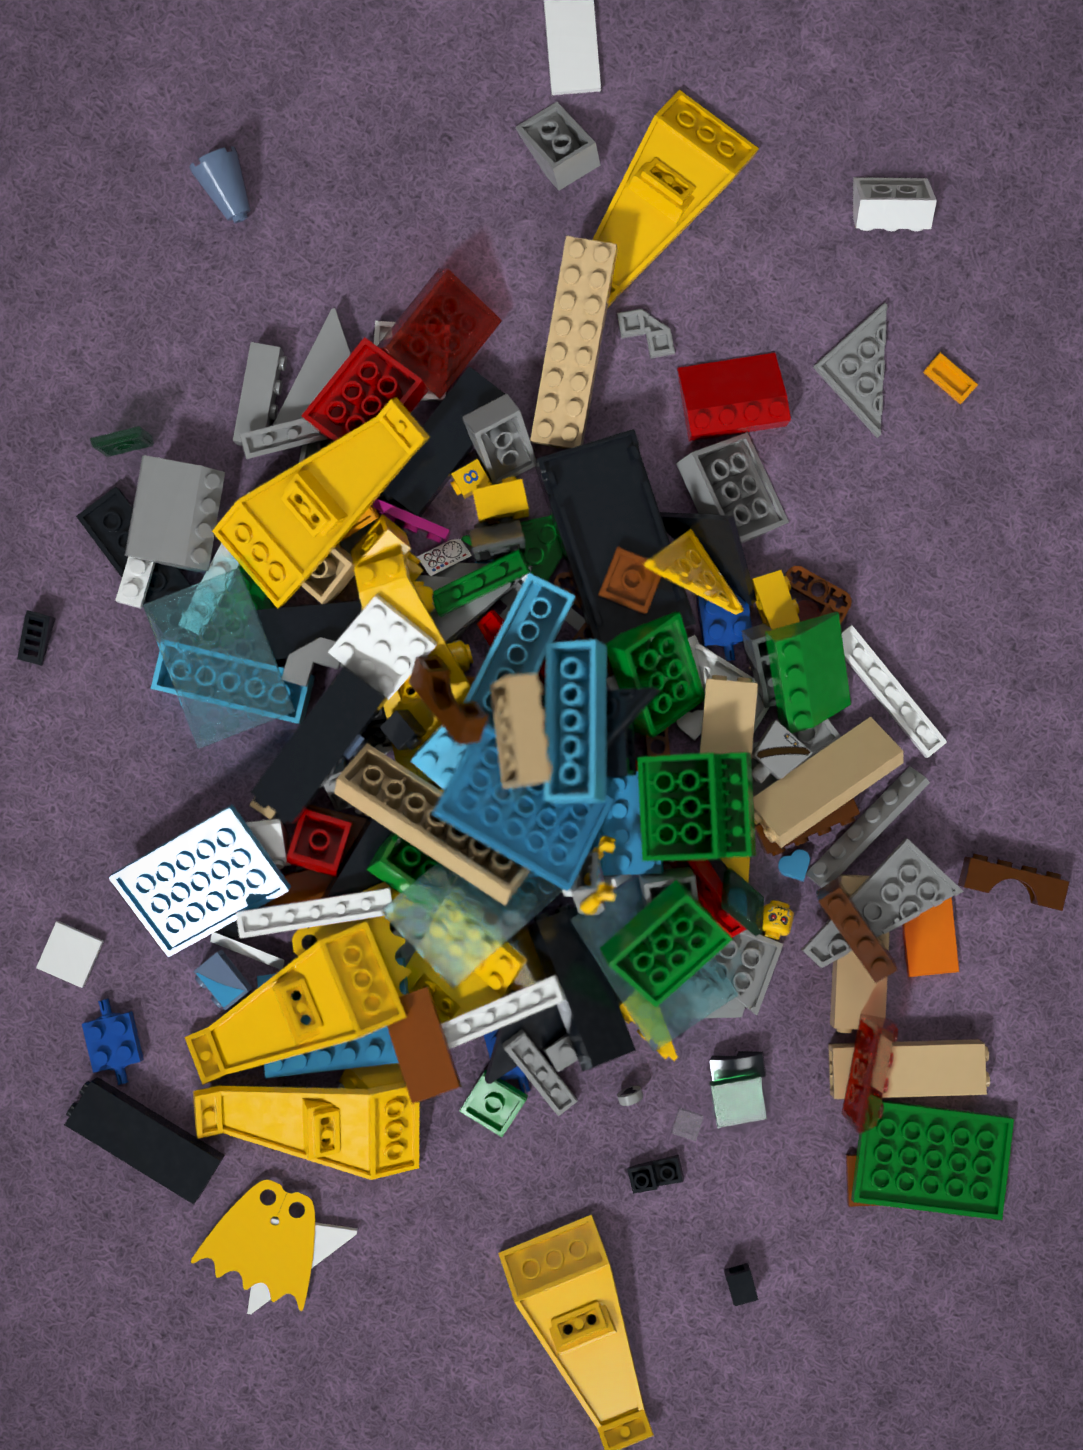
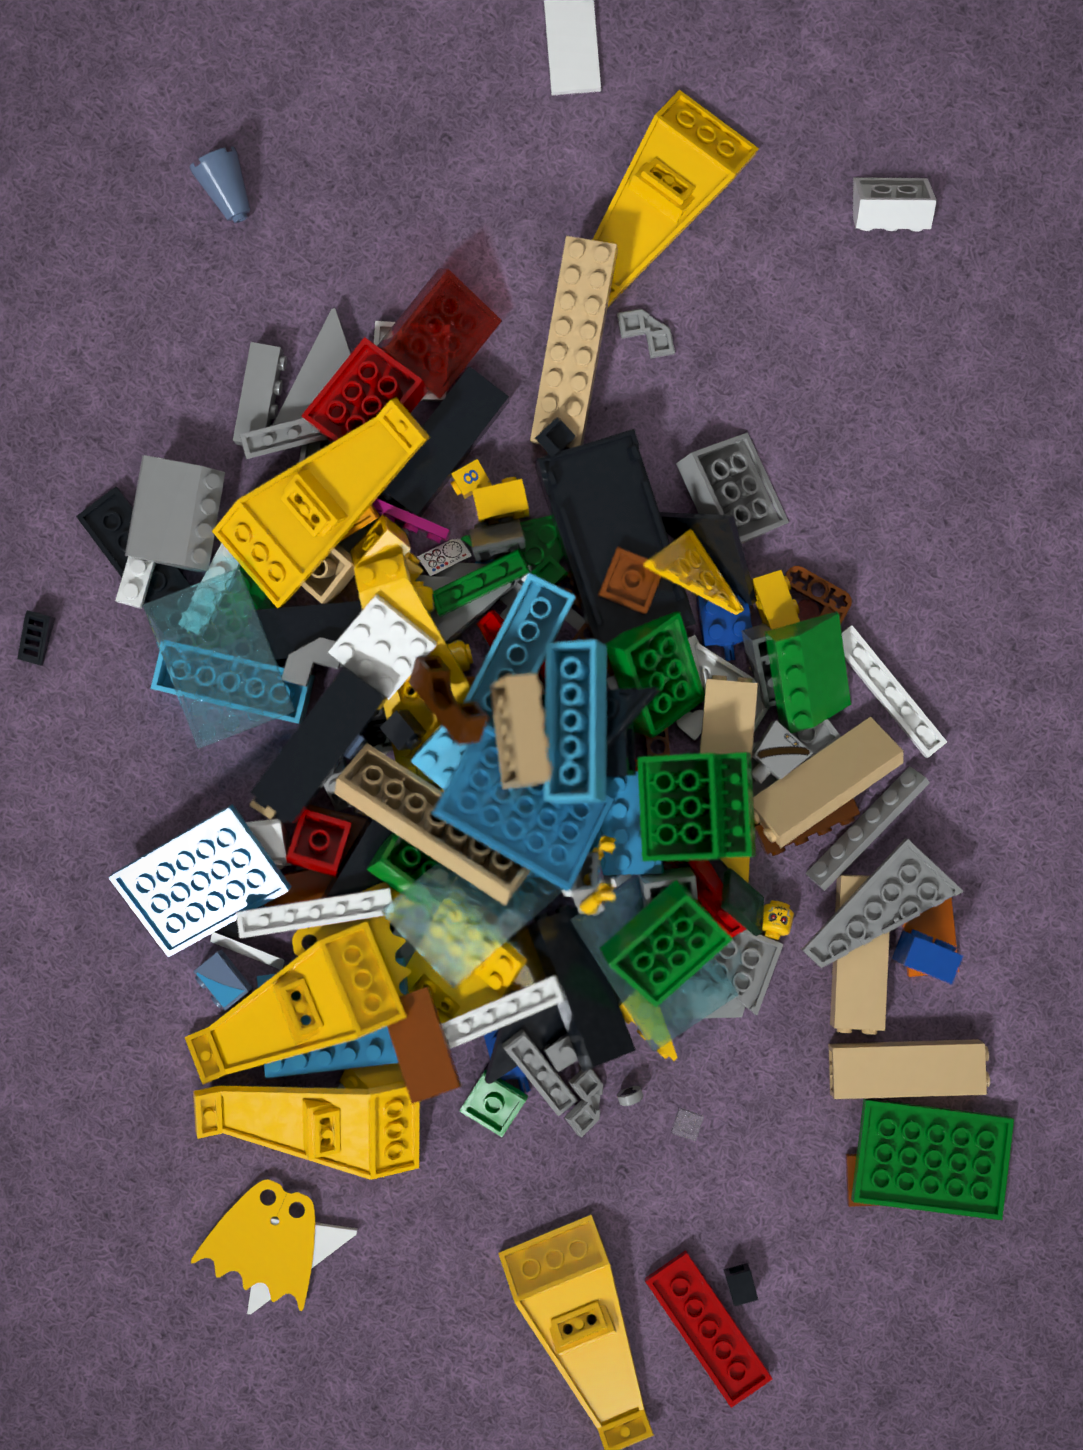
(70, 954): white tile -> none
(112, 1041): blue plate -> none
(122, 441): clear green tile -> none
(143, 1139): black brick -> none
(500, 439): light grey slope -> none
(550, 571): none -> green plate
(555, 437): none -> black panel
(559, 145): light grey slope -> none
(587, 1111): none -> light grey tile
(655, 1173): black slope -> none
(708, 1328): none -> red plate
(731, 1066): black slope -> none
(733, 397): red slope -> none
(738, 1100): clear green tile -> none
(795, 865): dark azure tile -> none
(855, 930): reddish brown arch -> none
(857, 369): light grey tile -> none
(868, 1072): clear red slope -> none
(930, 958): none -> blue brick
(950, 378): light orange tile -> none
(1043, 890): reddish brown arch -> none

